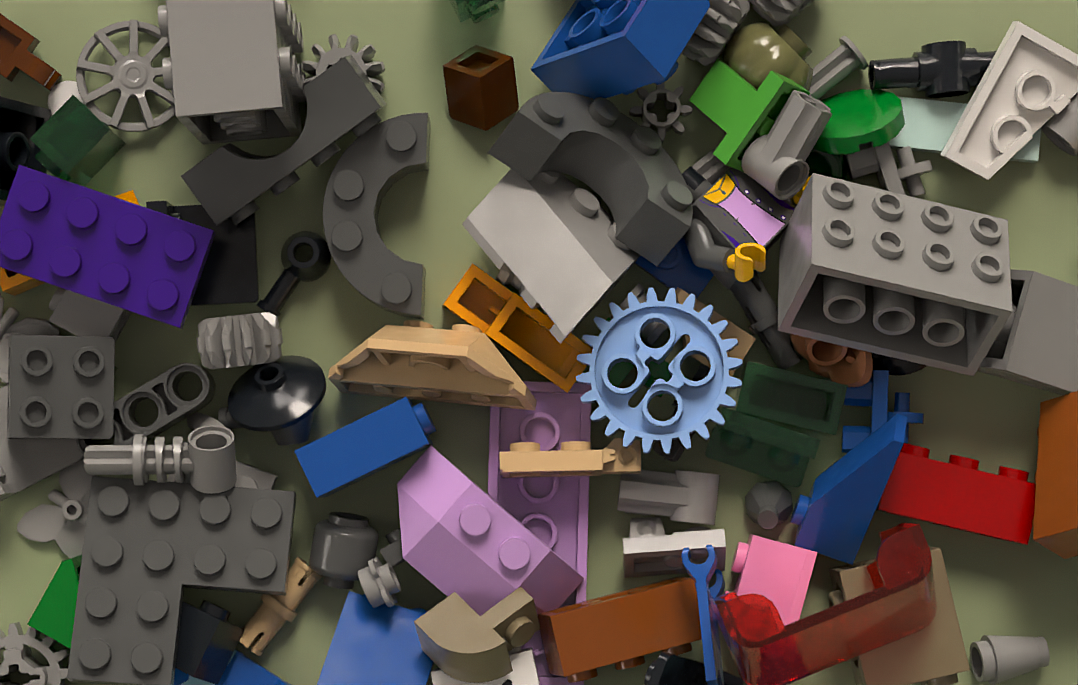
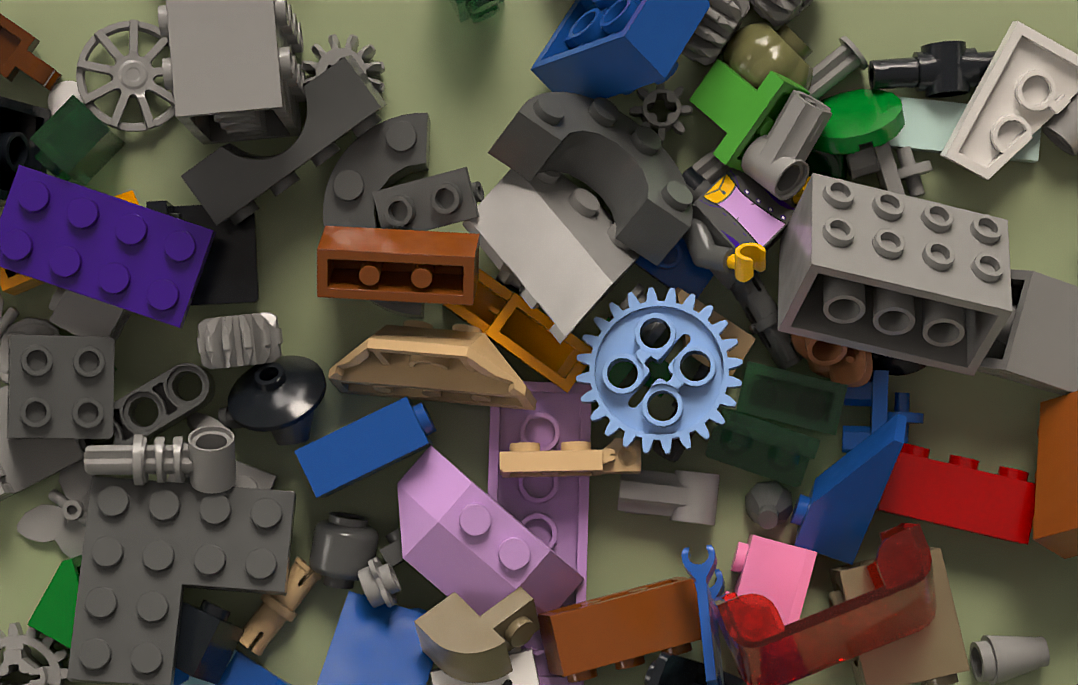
(296, 271): black bar -> none
(398, 265): none -> dark orange brick
(429, 202): none -> dark grey hinge
(481, 87): reddish brown panel -> none
(654, 553): light grey hinge -> none

